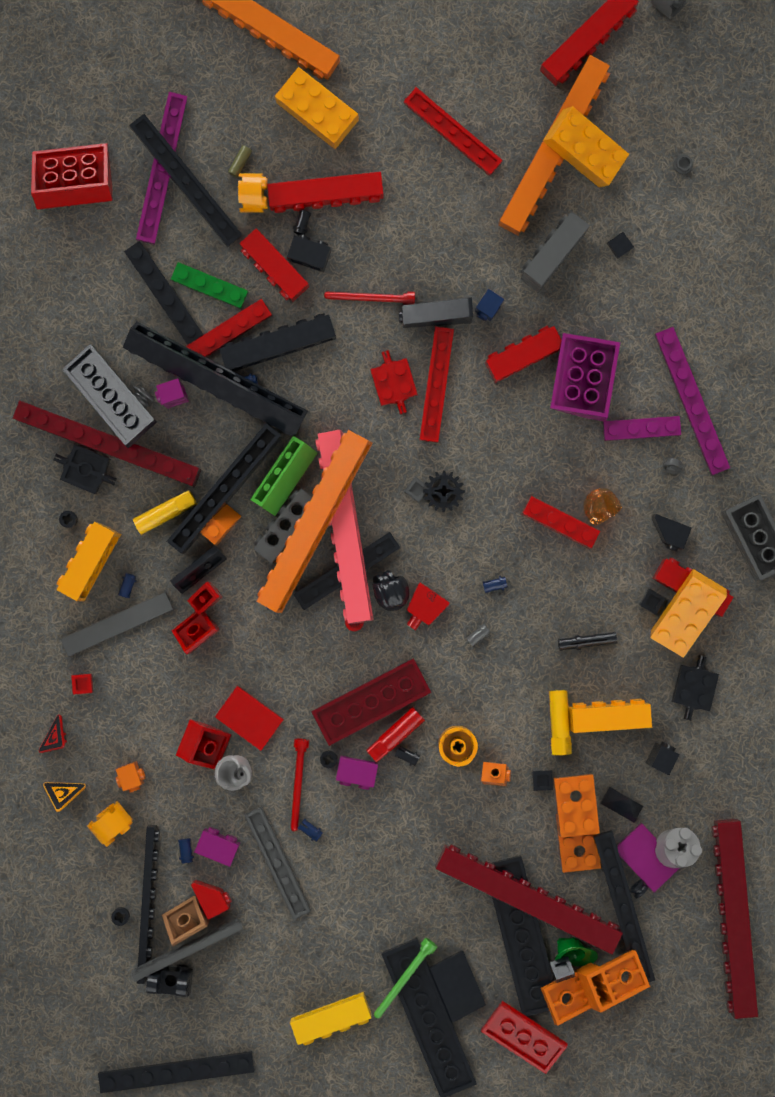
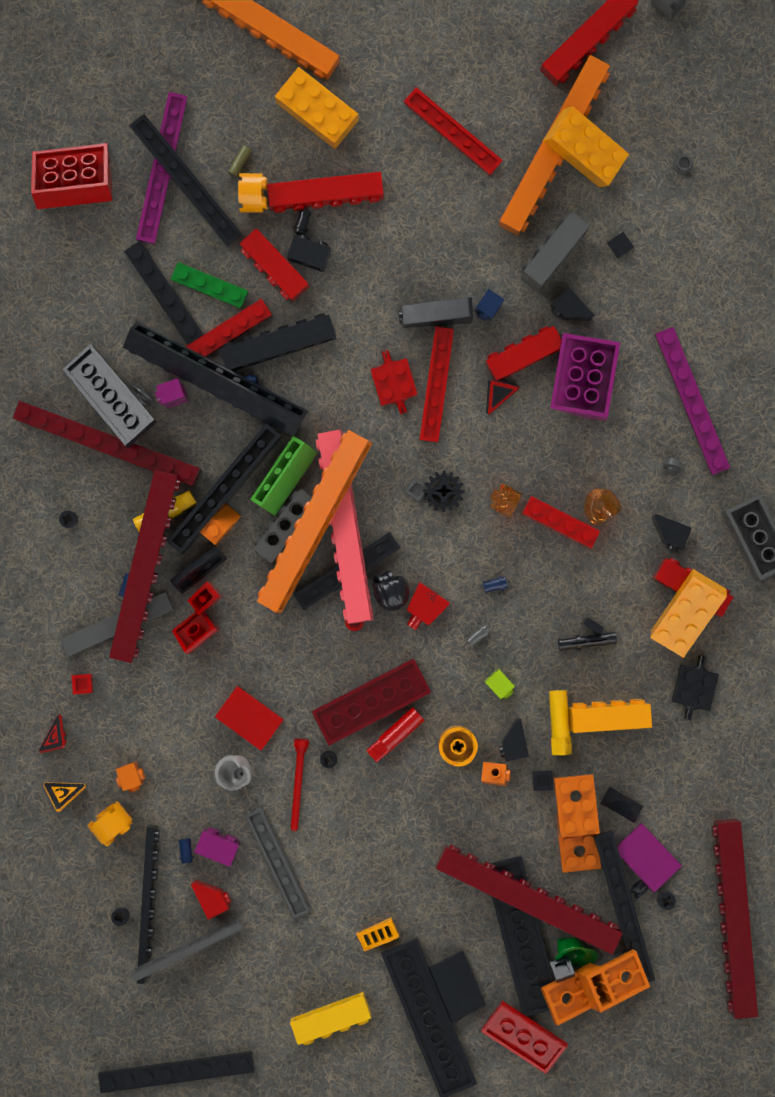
(85, 469): black plate -> none
(88, 561): light orange brick -> none
(143, 566): none -> dark red brick
(158, 983): black brick -> none
(185, 920): medium nougat slope -> none
(203, 744): red slope -> none
(311, 831): dark blue pin -> none
(356, 772): magenta brick -> none
(387, 938): none -> light orange slope
(407, 298): red piece -> none
(407, 756): black pin -> none
(426, 949): bright green piece -> none
(498, 393): none -> piece
(500, 684): none -> lime brick
(505, 500): none -> clear orange brick
(514, 742): none -> black slope
(570, 307): none -> black slope
(592, 625): none -> black tile
(641, 428): magenta plate -> none
(652, 601): black plate -> none
(662, 757): black brick -> none
(669, 905): none -> black bush
(687, 845): light grey brick -> none

